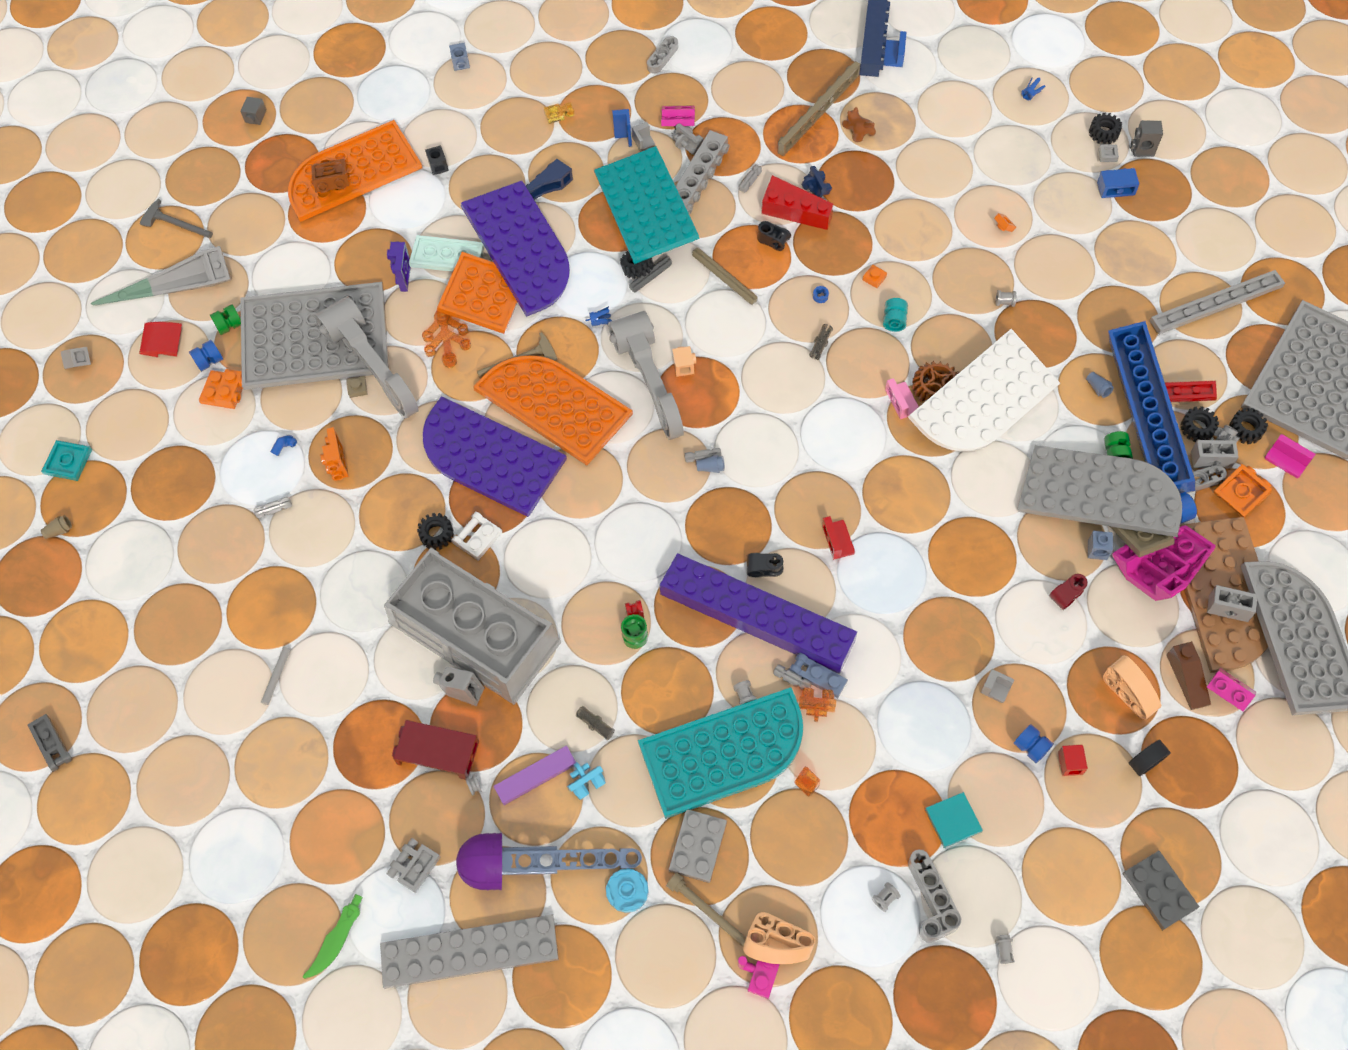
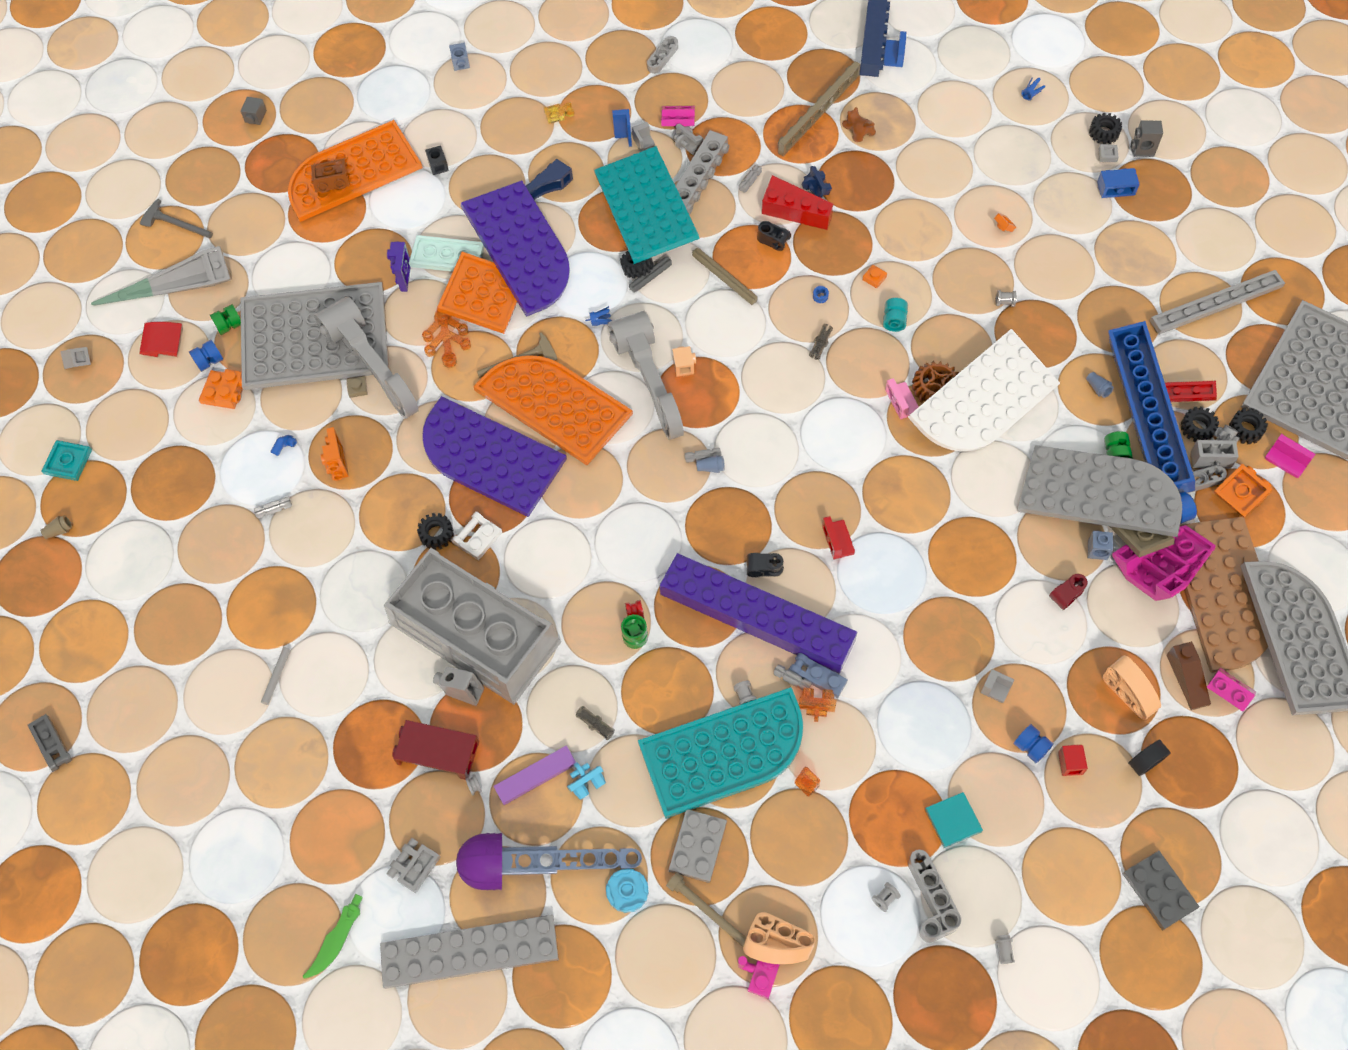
(1232, 603): light grey brick -> none

